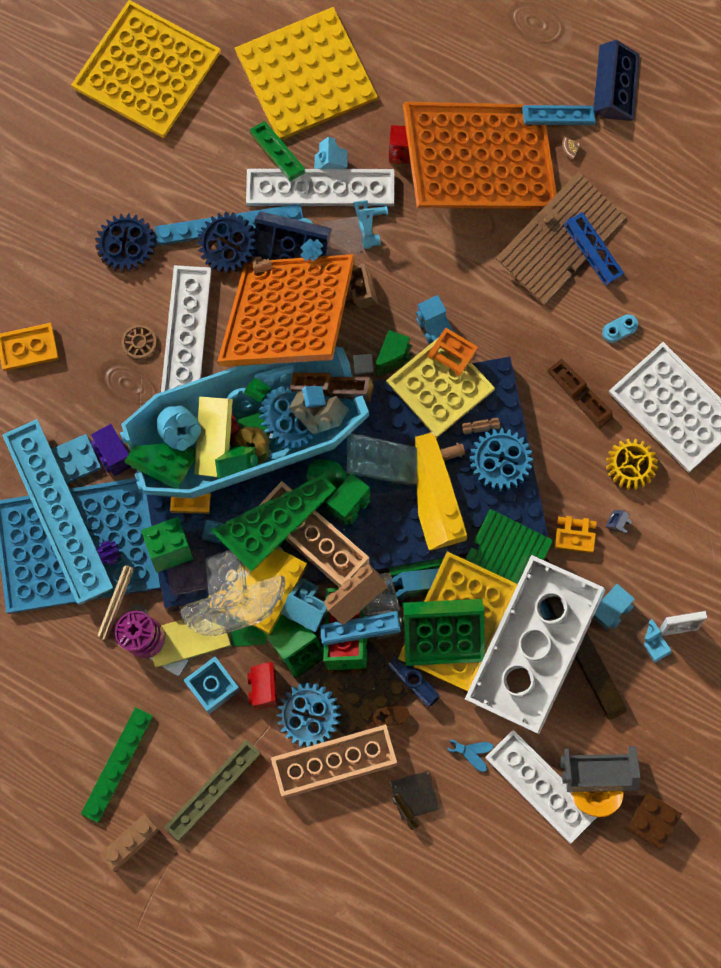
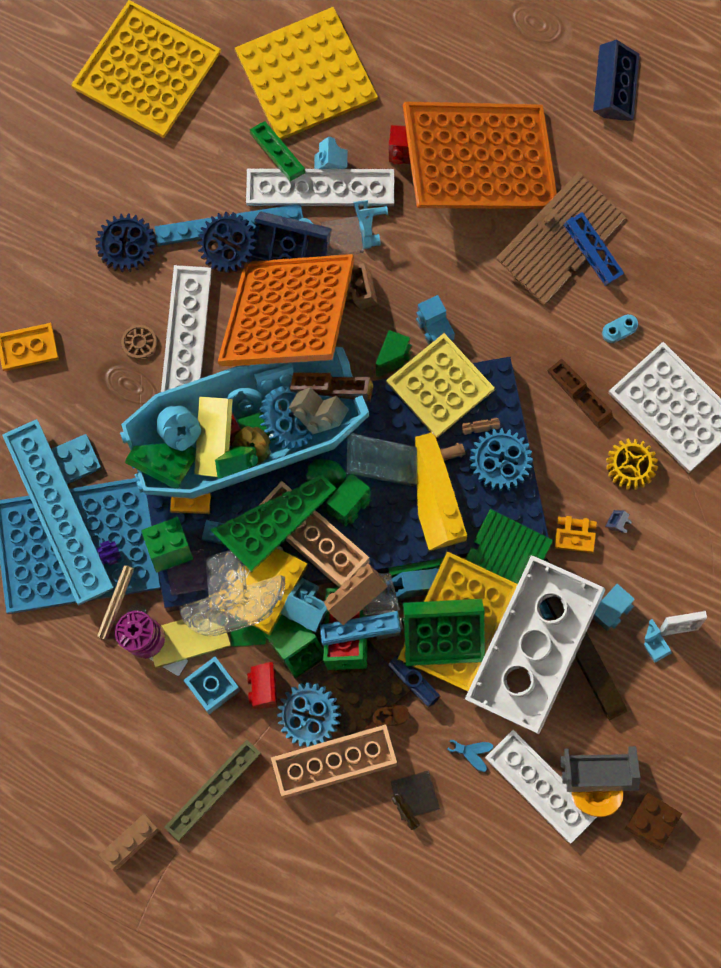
(109, 446): dark purple brick -> none
(116, 765): green plate -> none
(257, 390): green plate -> none
(261, 265): medium nougat tile -> none
(311, 250): dark azure gear -> none
(313, 396): dark azure tile -> none
(363, 364): white tile -> none
(455, 346): orange plate -> none
(558, 115): dark azure tile -> none
(570, 148): medium nougat tile -> none

